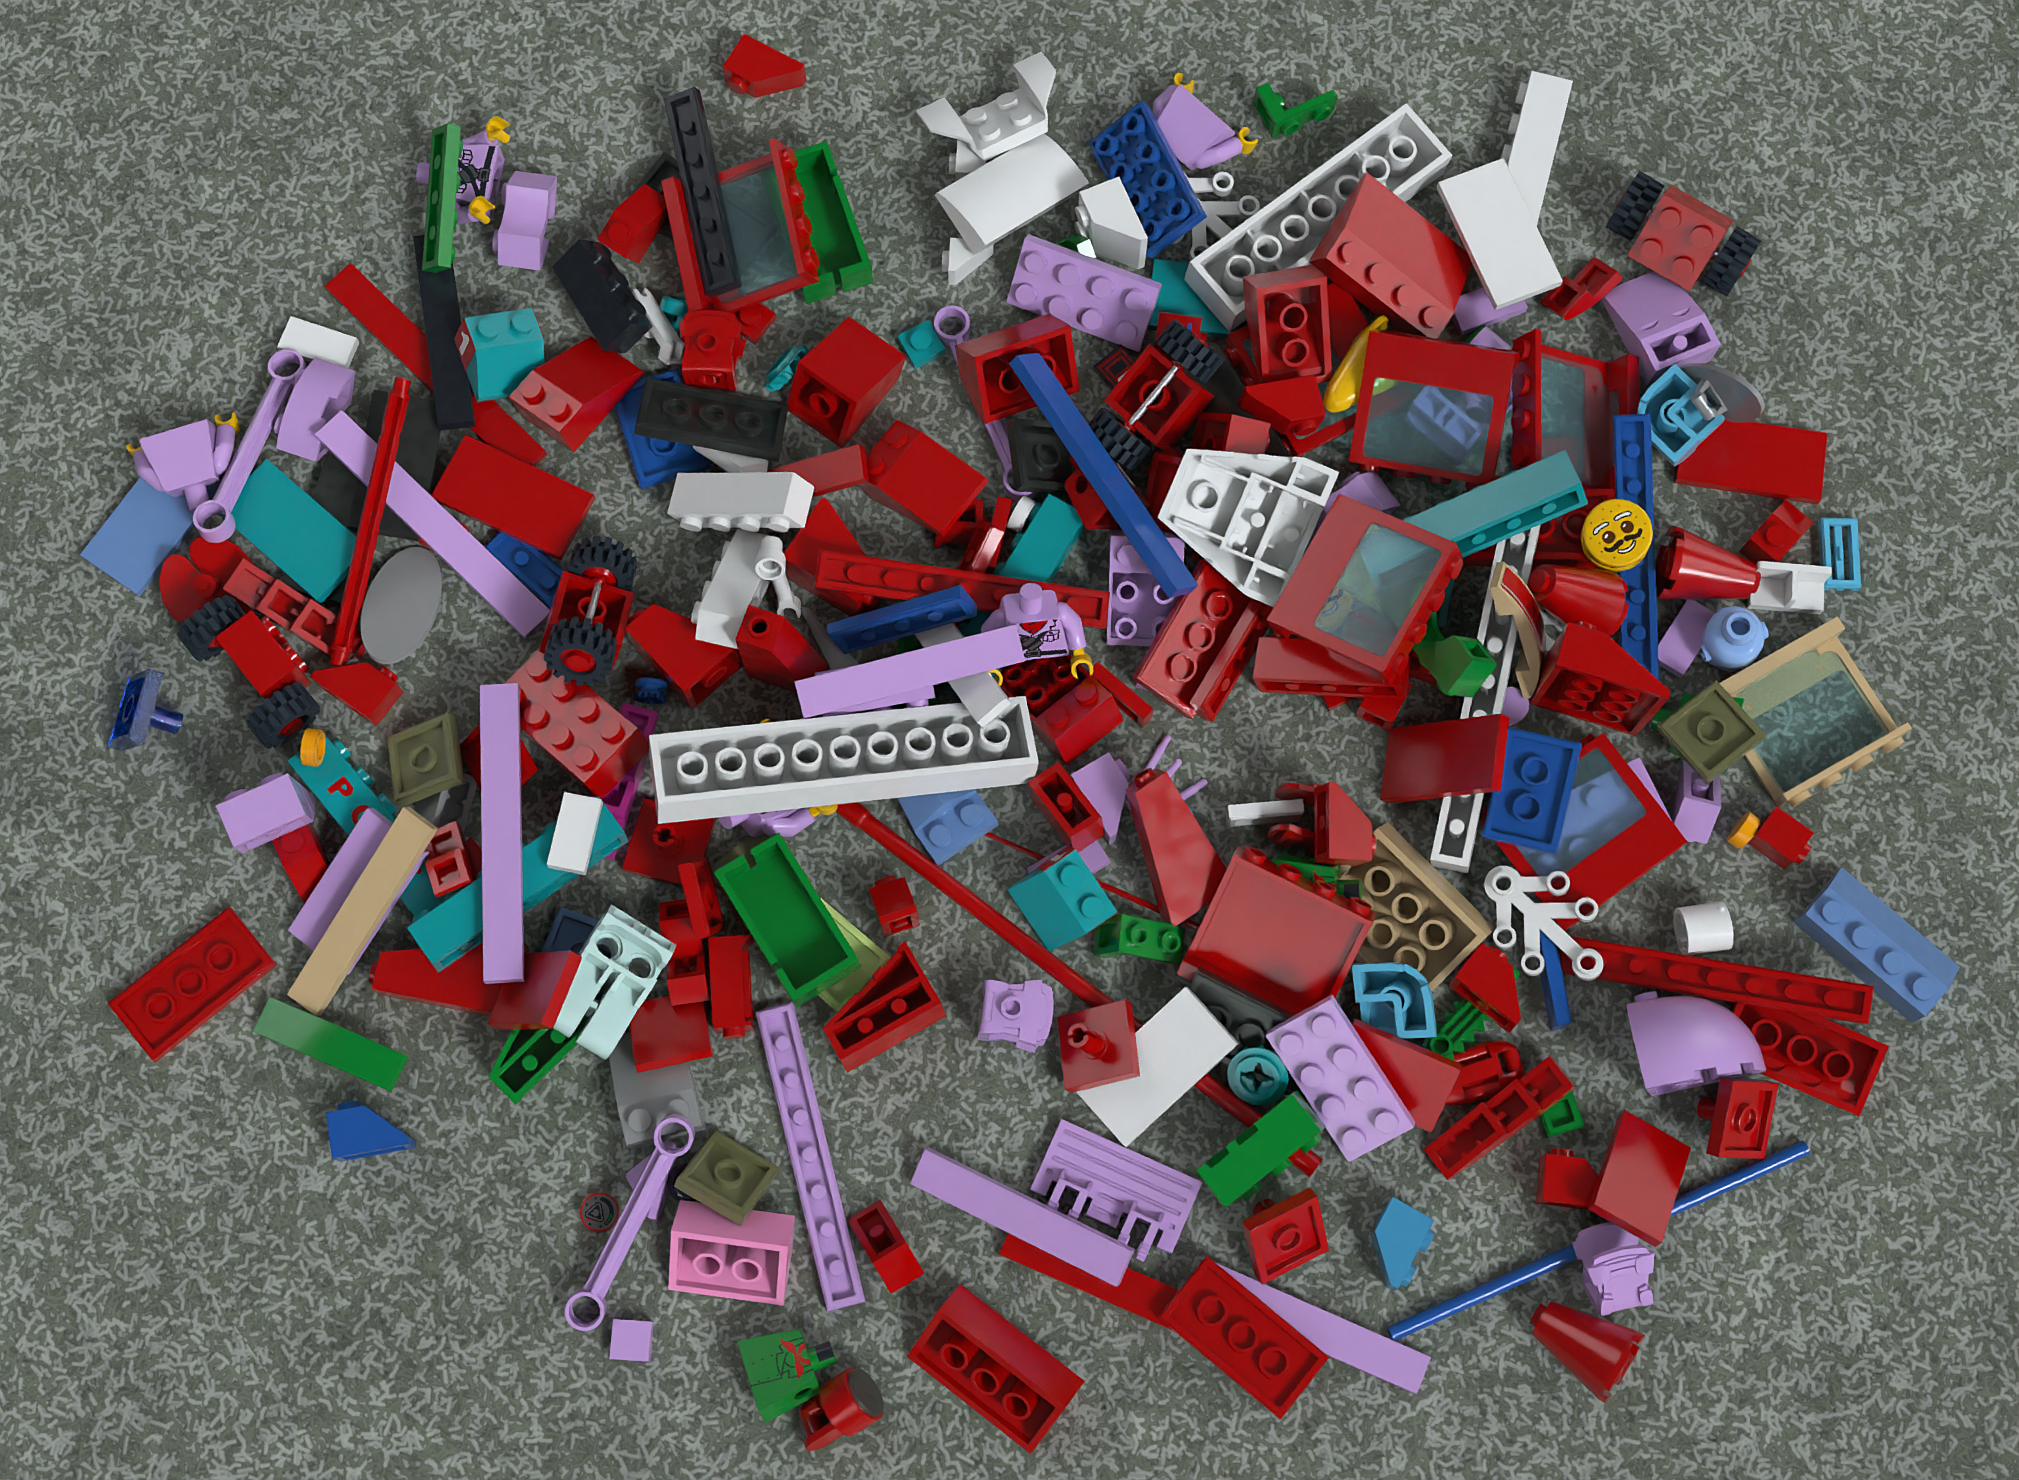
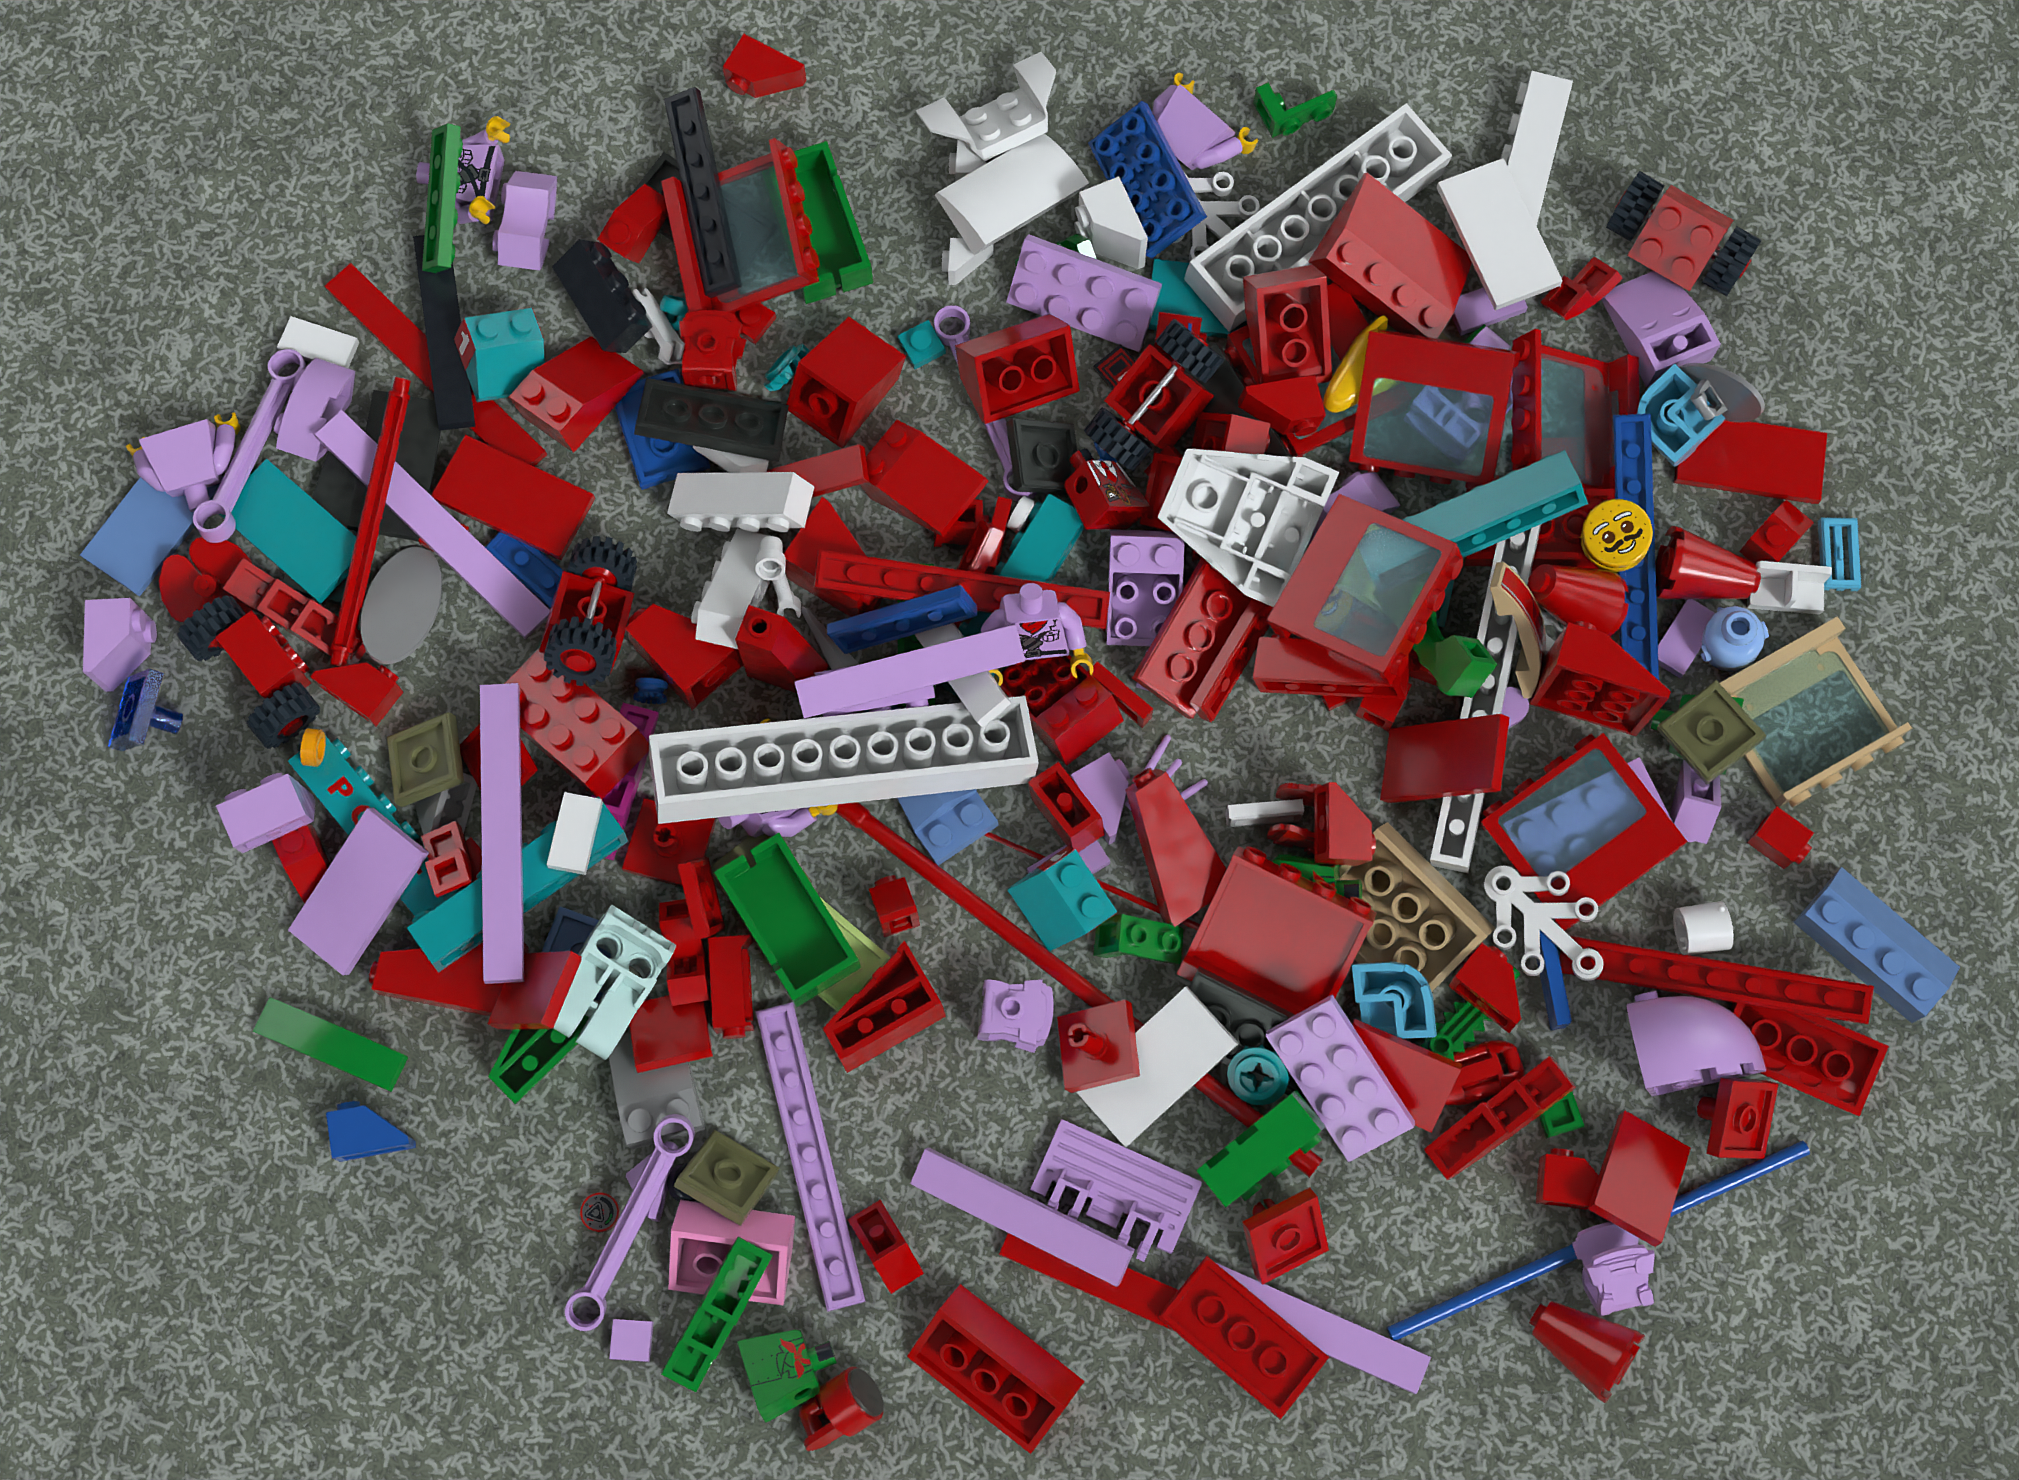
(115, 640): none -> lavender slope
(192, 984): red tile -> none
(362, 911): tan tile -> none
(716, 1314): none -> green slope
(1103, 475): blue tile -> none
(1397, 1239): dark azure slope -> none
(1533, 791): blue tile -> none
(1743, 830): light orange tile -> none

